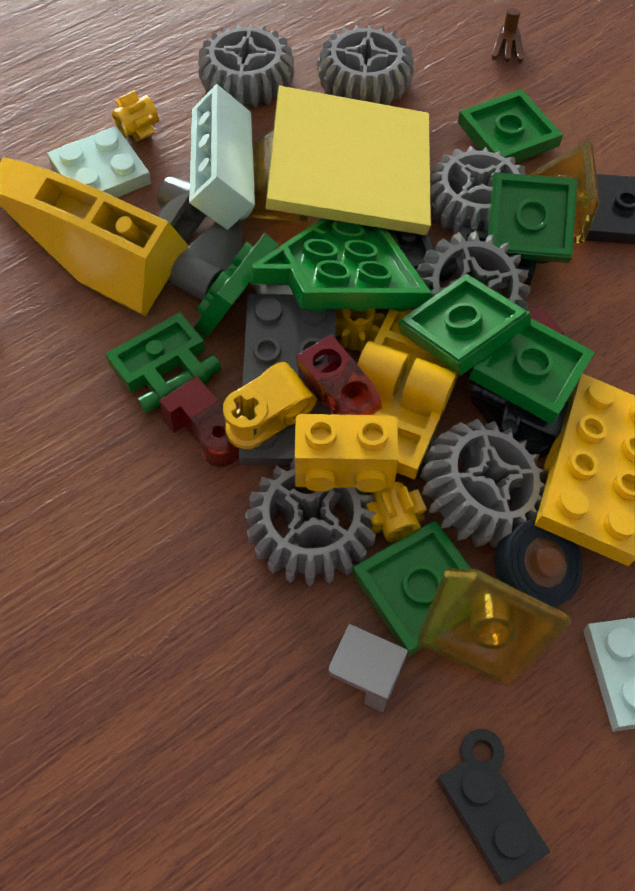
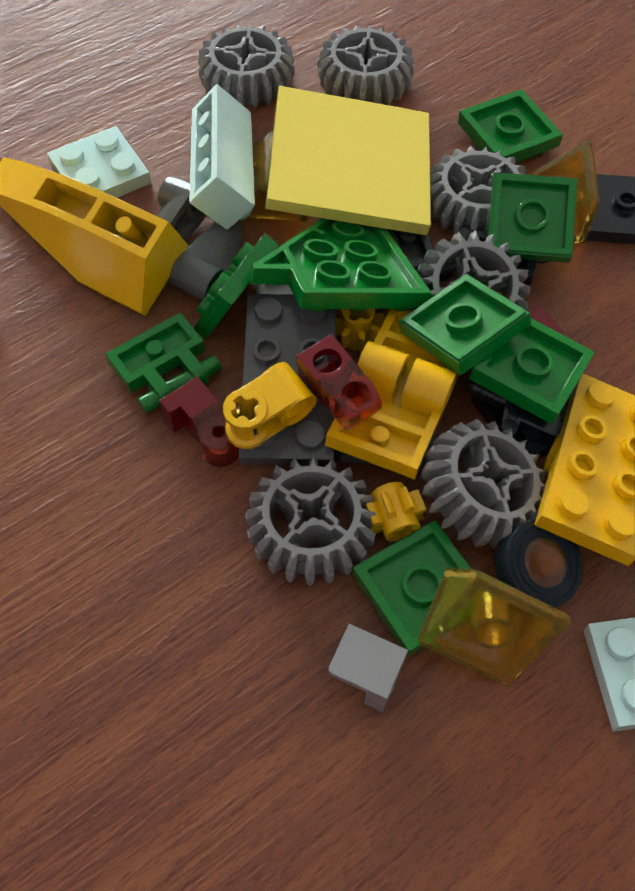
(135, 116): yellow gear -> none
(346, 452): yellow bracket -> none
(491, 810): black hinge -> none
(510, 33): reddish brown piece -> none

